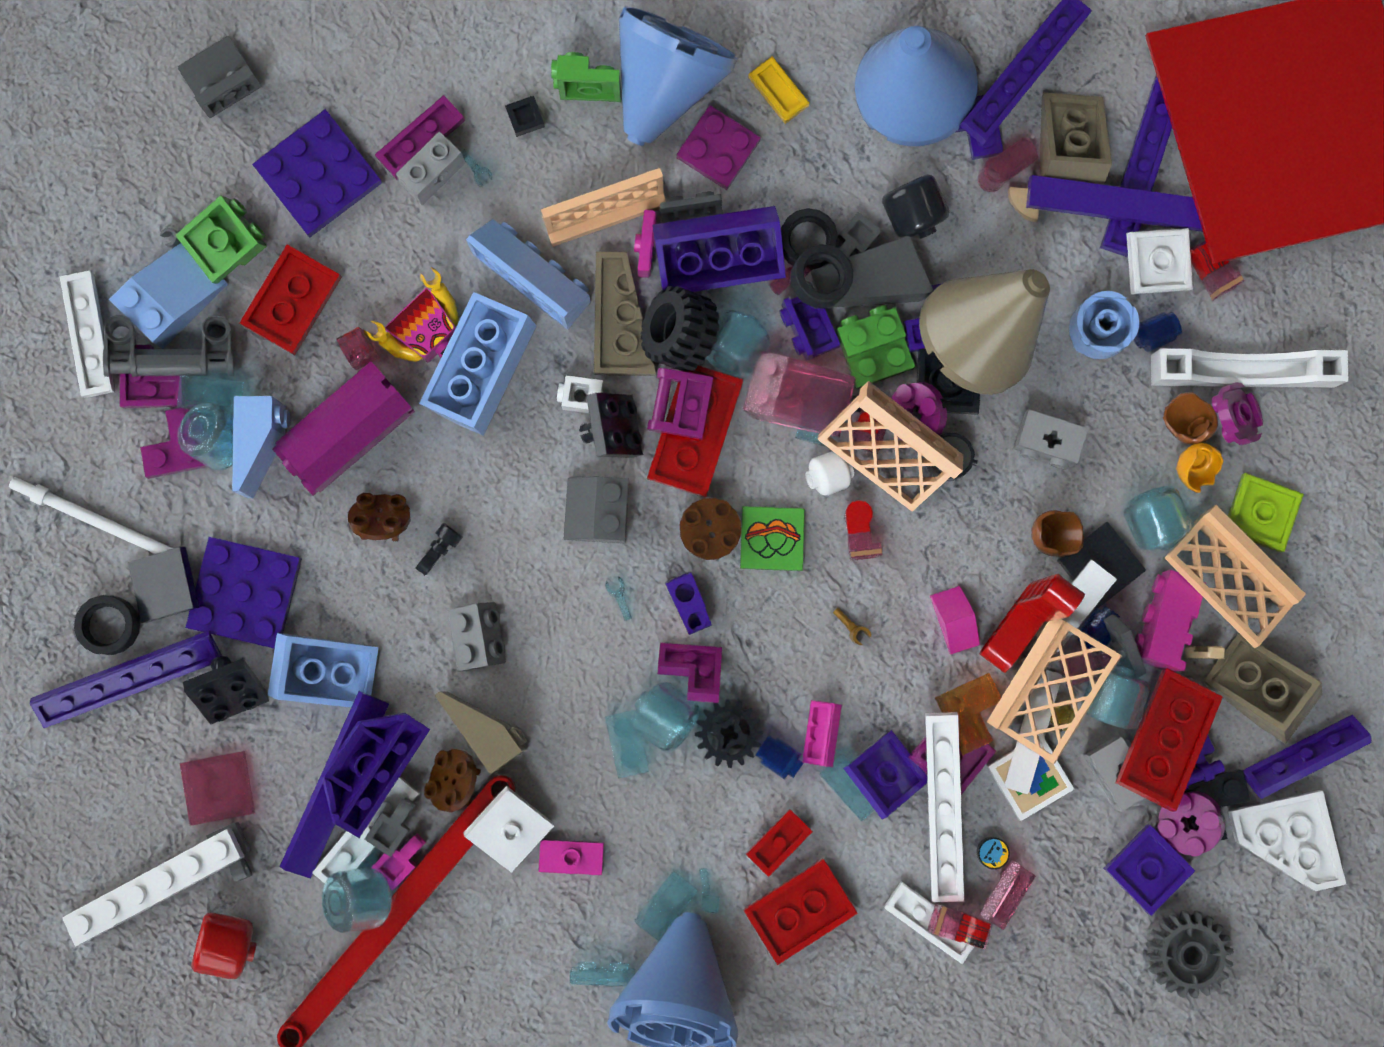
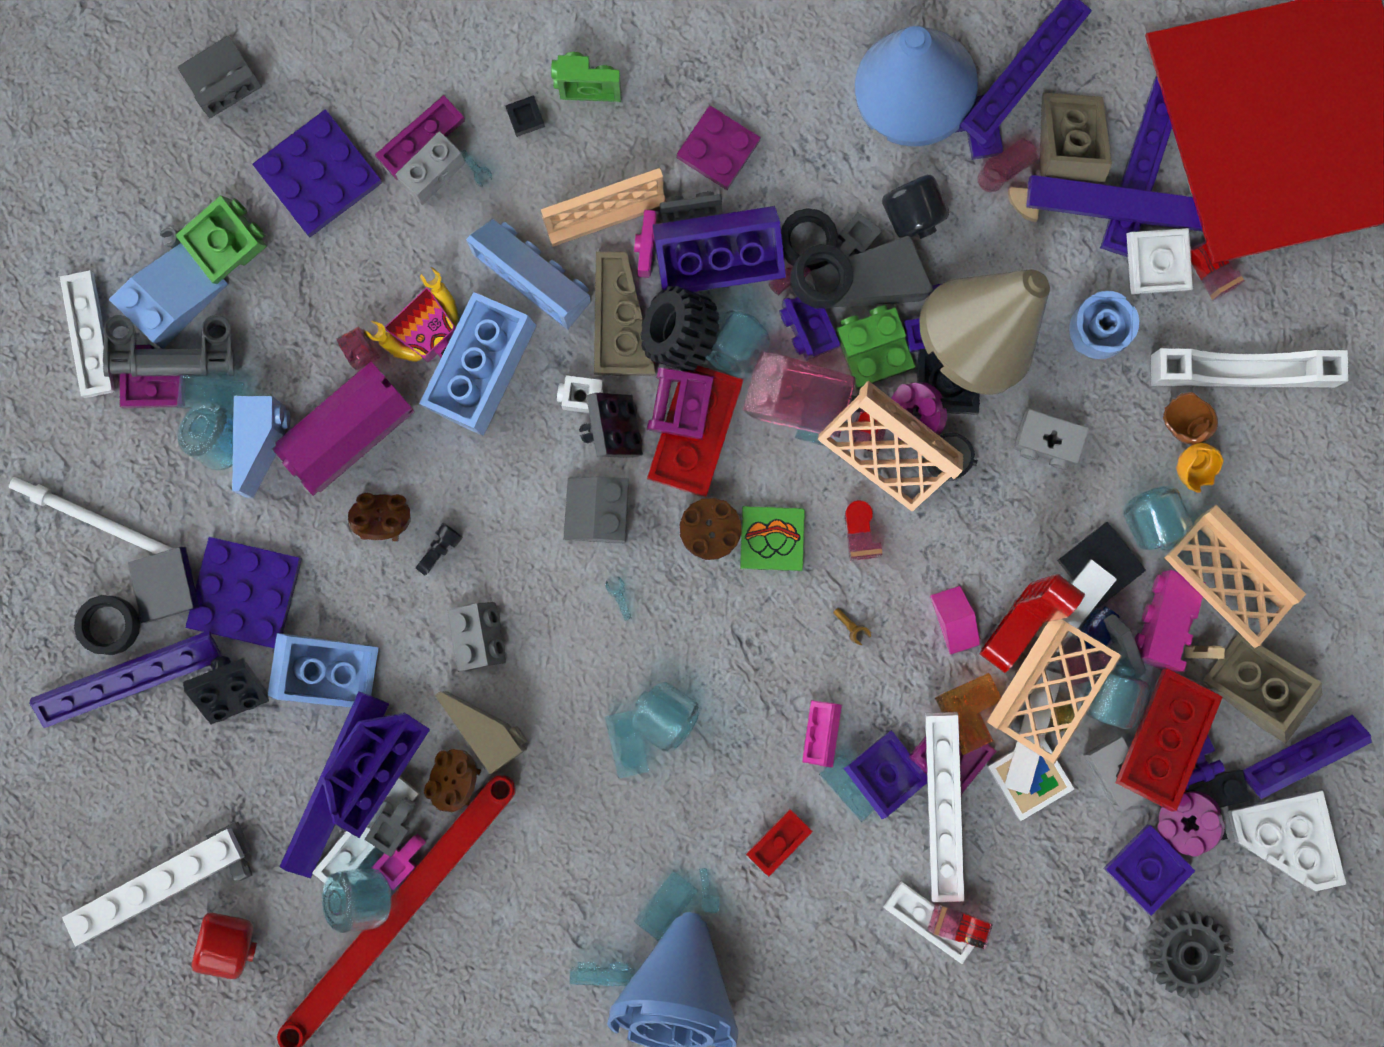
(168, 456): magenta plate -> none
(217, 788): clear pink plate -> none
(290, 299): red plate -> none
(508, 829): white plate -> none
(571, 857): dark pink plate -> none
(664, 72): medium blue cone -> none
(688, 602): dark purple leg -> none
(698, 663): magenta plate -> none
(742, 738): black gear -> none
(778, 90): yellow tile -> none
(779, 757): clear blue brick -> none
(800, 911): red plate -> none
(829, 473): white head -> none
(993, 853): tile -> none
(1007, 895): clear pink plate -> none
(1058, 533): dark orange hair -> none
(1158, 331): clear blue brick -> none
(1238, 414): magenta plate -> none
(1265, 511): lime tile -> none

